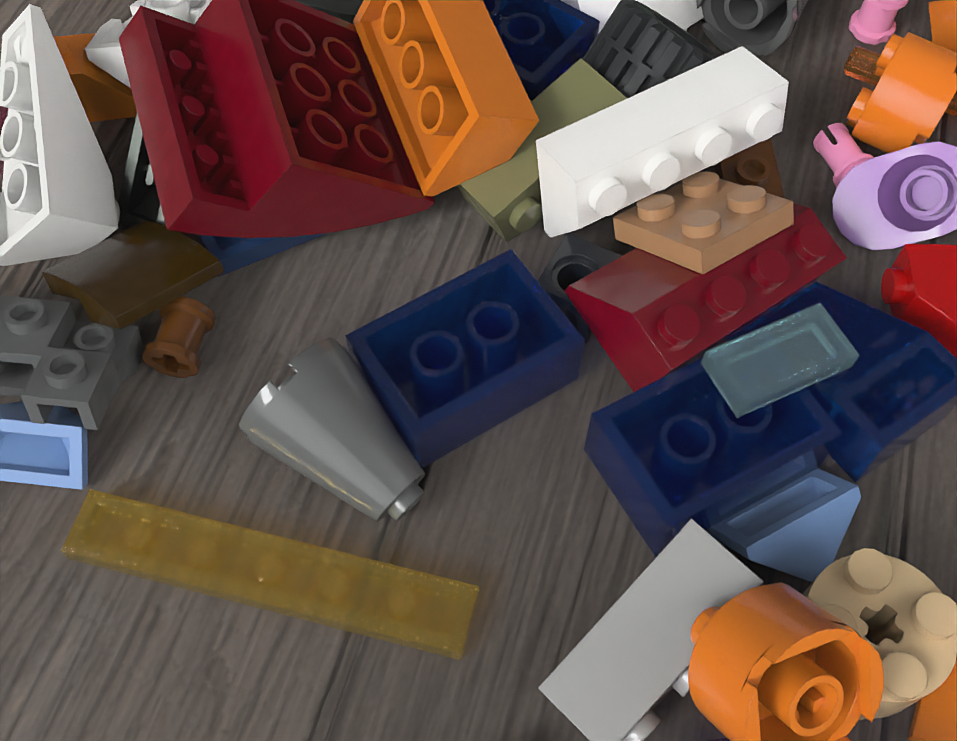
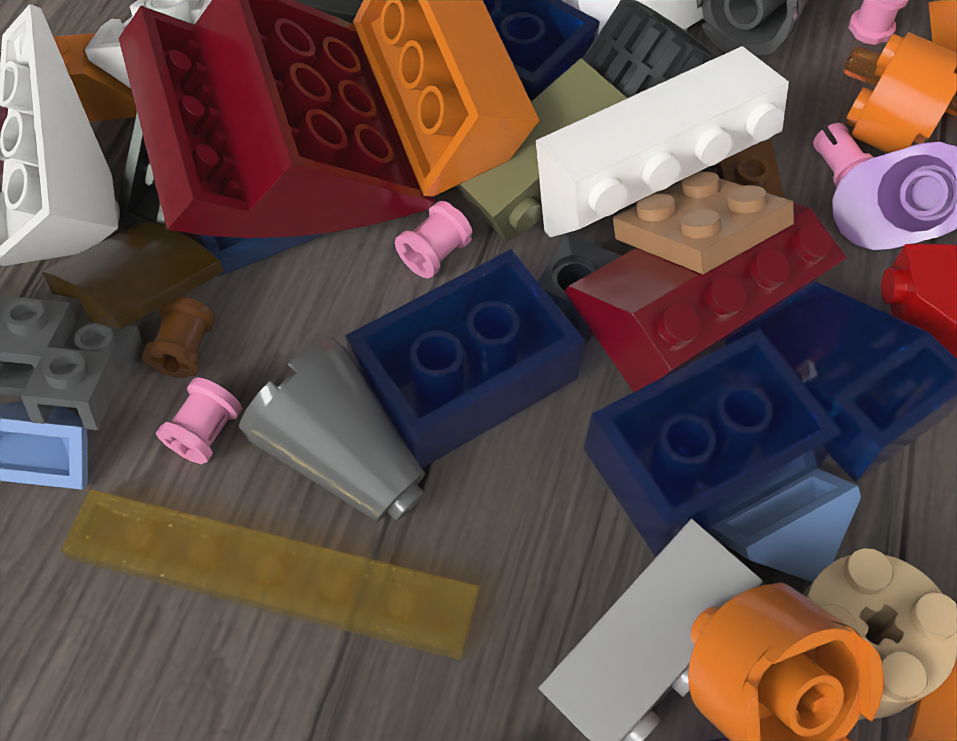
(199, 420): none -> bright pink bush
(434, 239): none -> bright pink bush
(779, 359): clear light blue tile -> none

